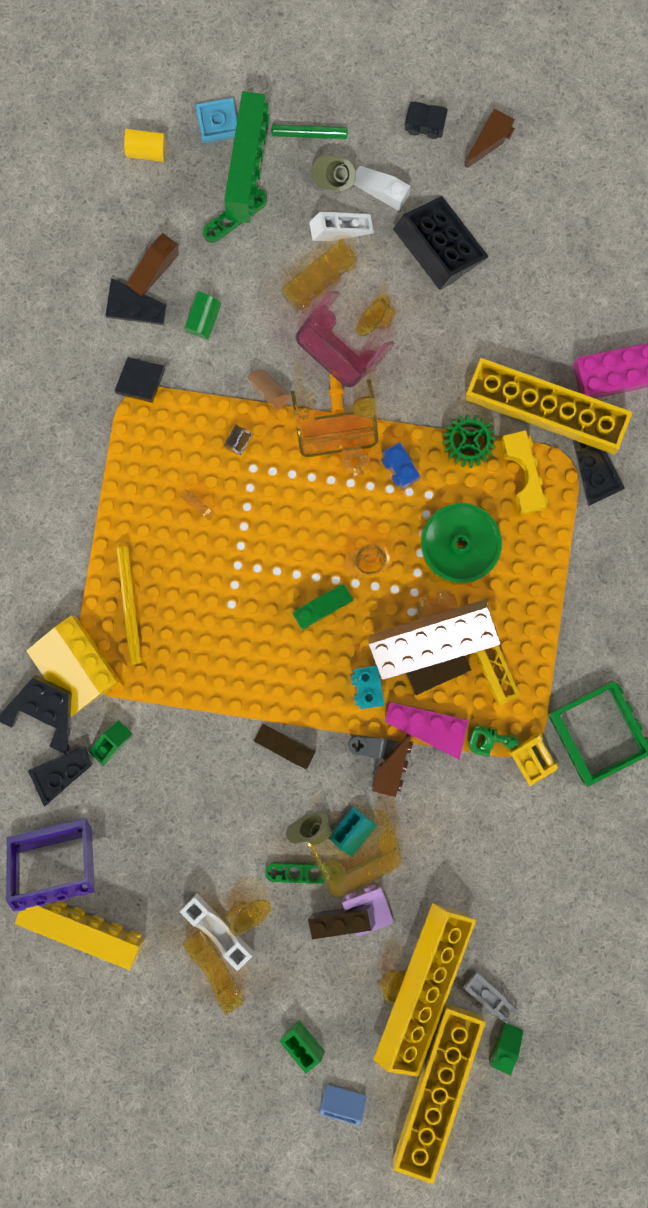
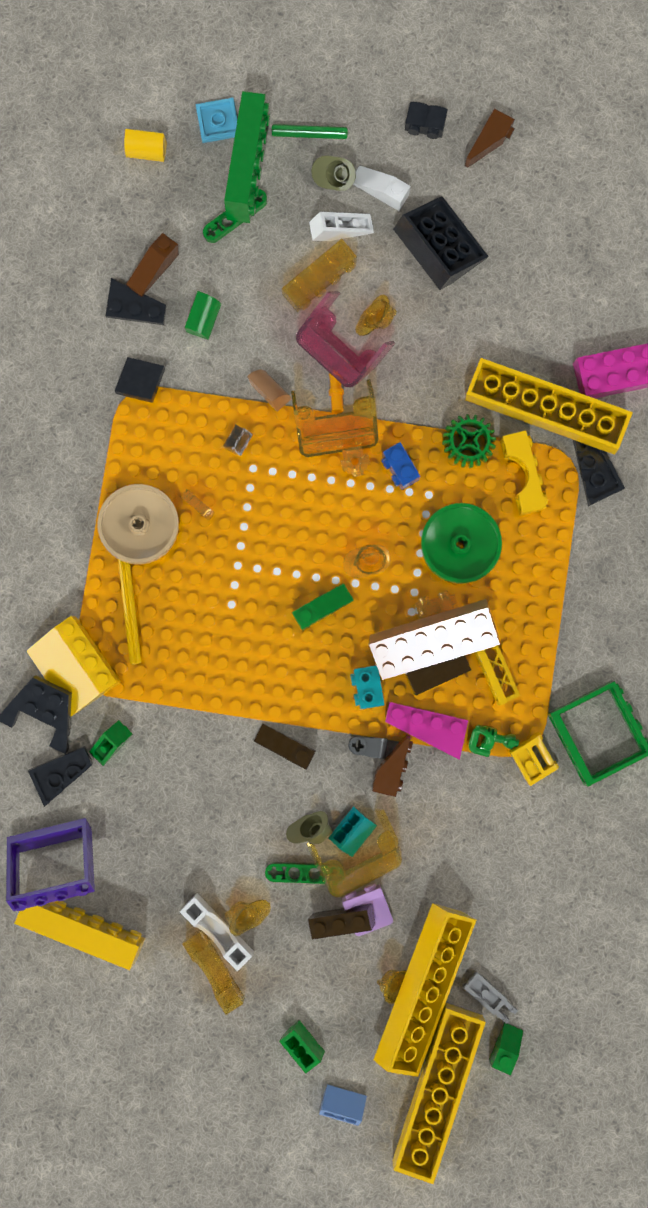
(138, 524): none -> tan dish

